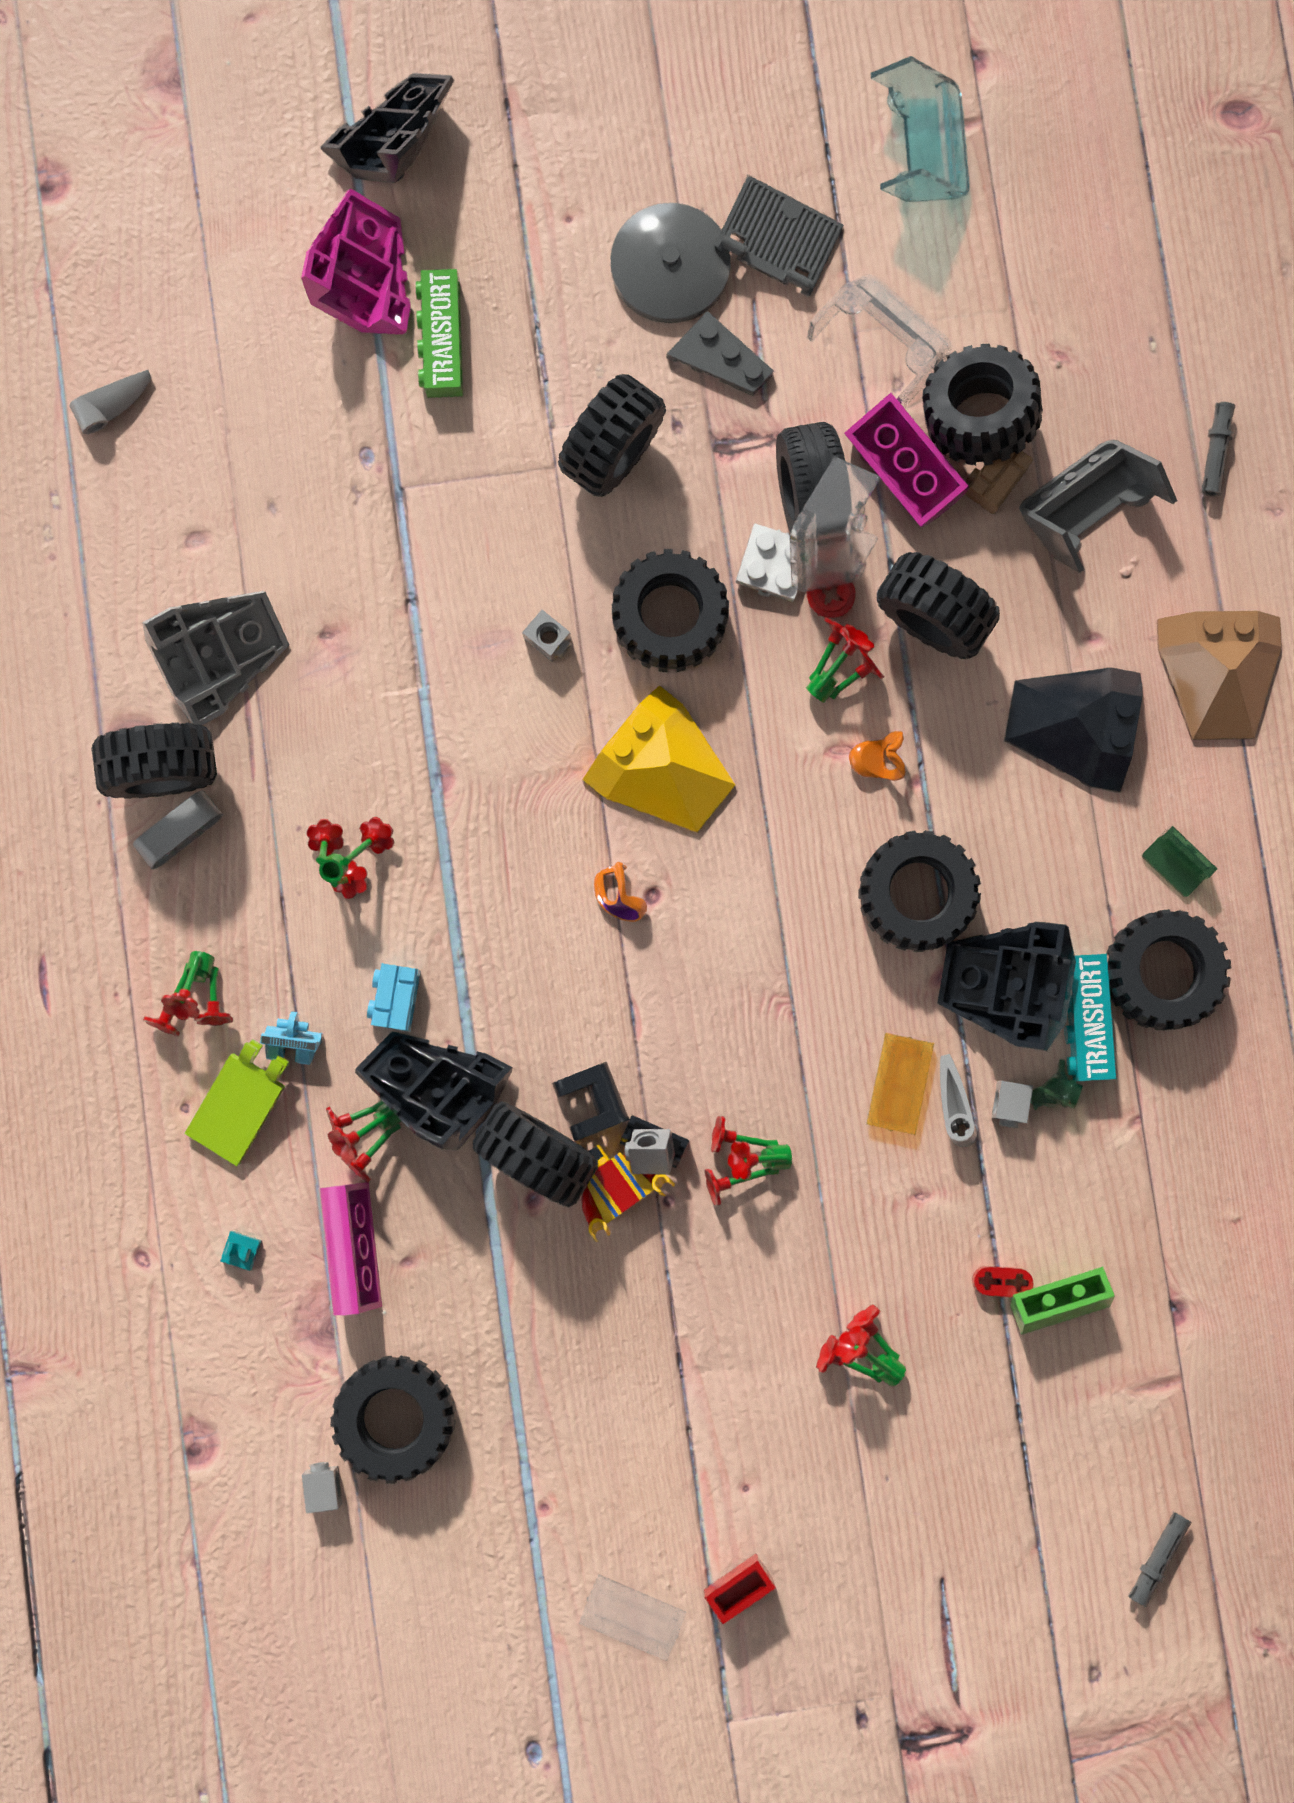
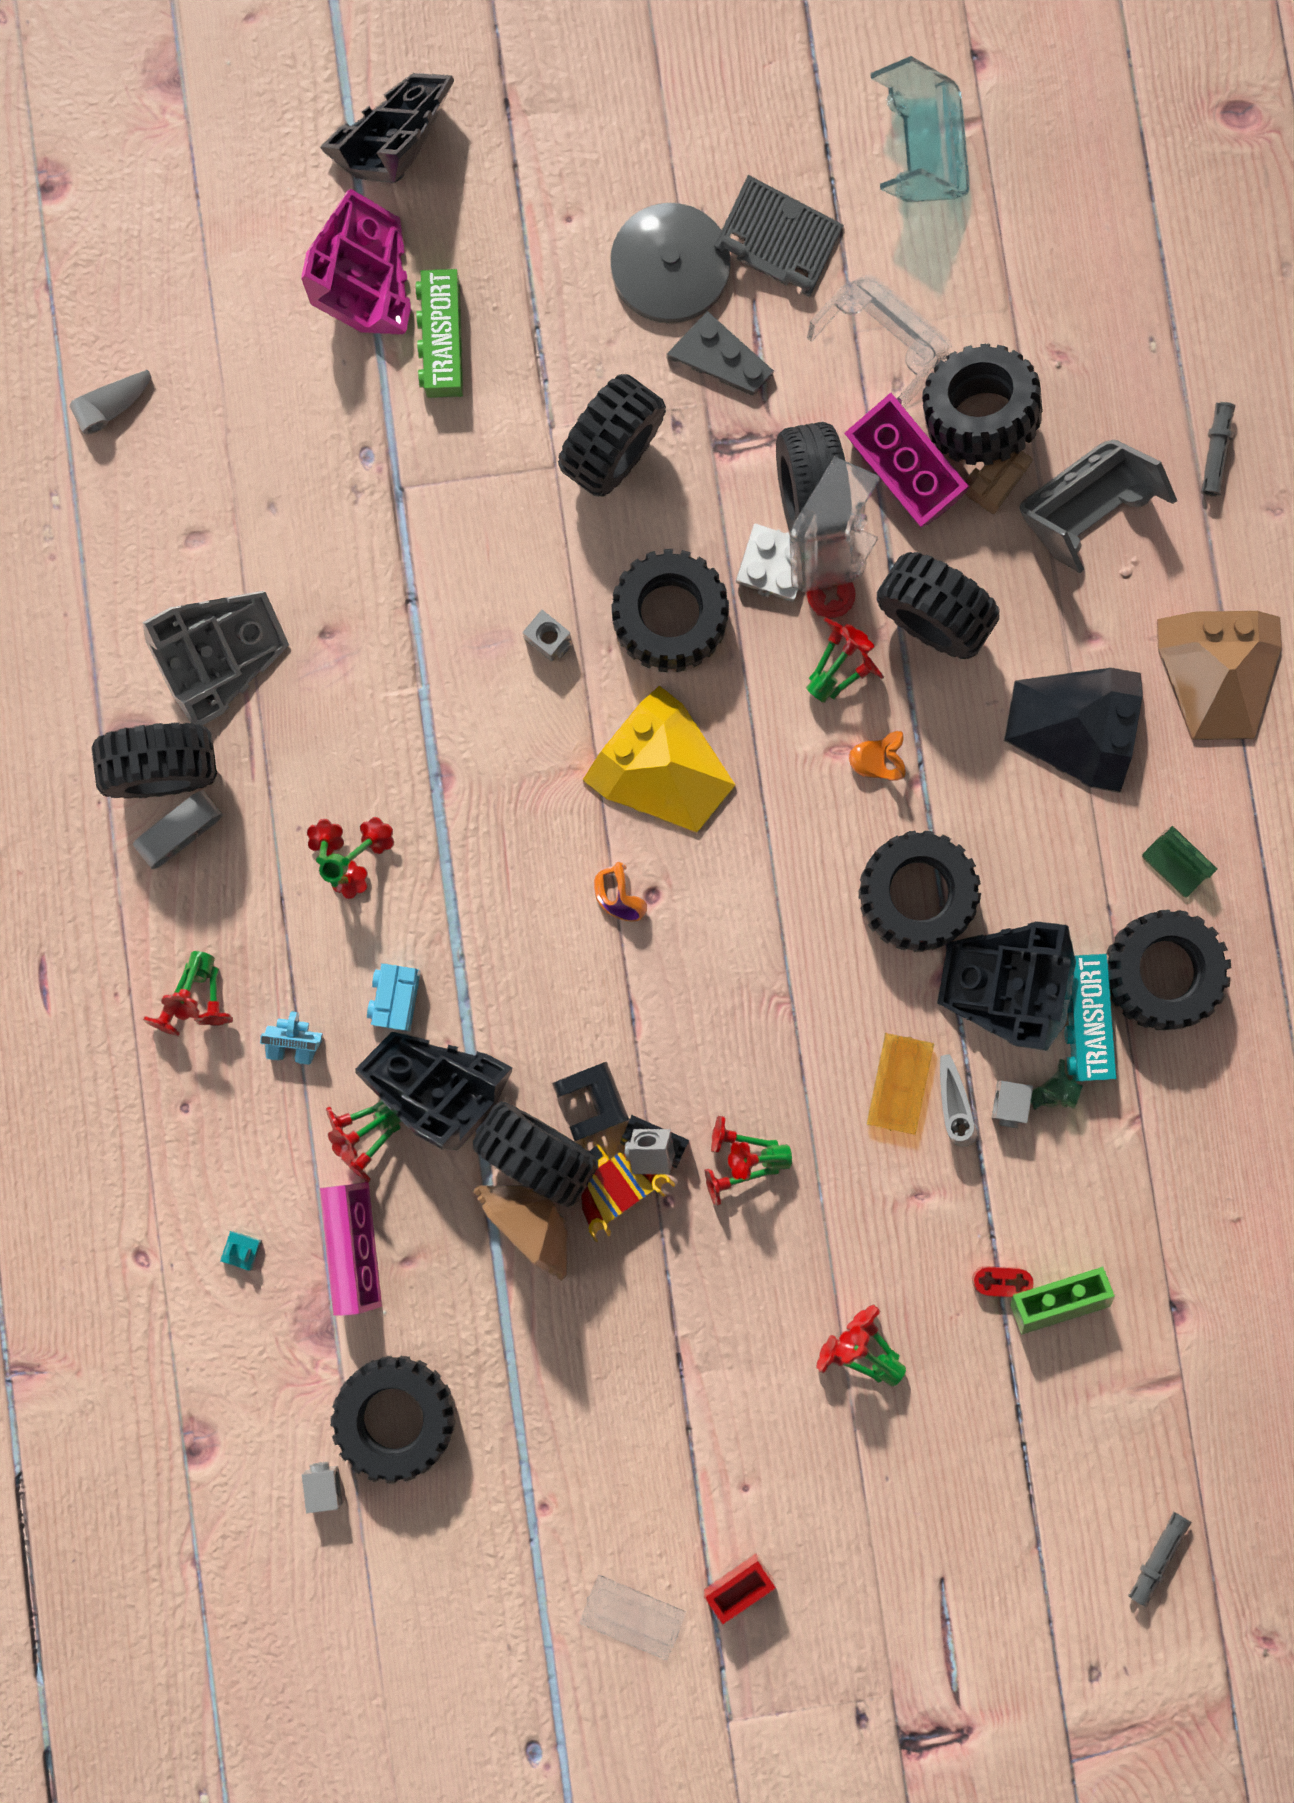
(238, 1104): lime tile -> none
(529, 1223): none -> medium nougat wedge

